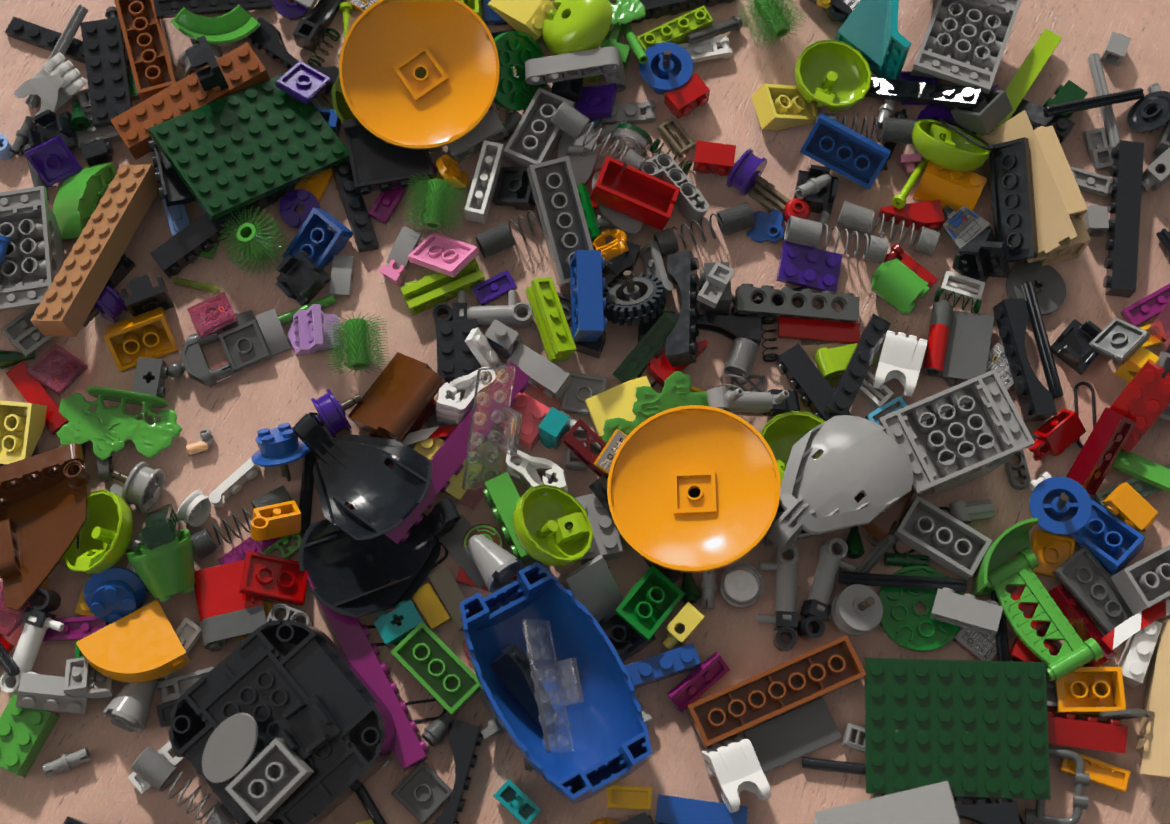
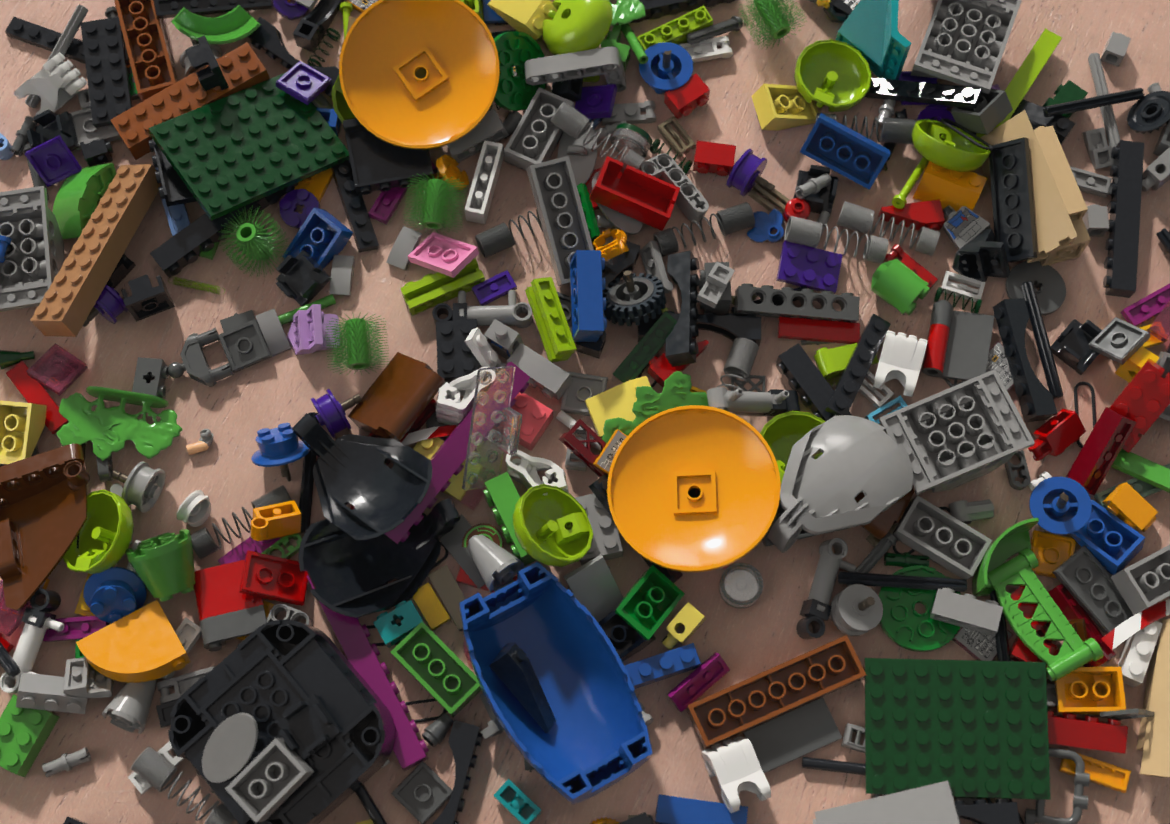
(24, 333): light grey slope -> none
(79, 120): dark green cone -> none
(140, 336): light orange slope -> none
(159, 527): clear green brick -> none
(212, 314): clear pink tile -> none
(233, 484): white plate -> none
(392, 274): bright pink tile -> none
(514, 189): black plate -> none
(553, 427): teal brick -> none
(554, 683): clear bracket -> none
(629, 797): yellow tile -> none
(690, 589): dark green cone -> none
(708, 589): light grey pin -> none
(771, 355): black piece -> none
(786, 614): light grey piece -> none
(854, 544): dark green cone -> none
(908, 161): bright pink tile -> none

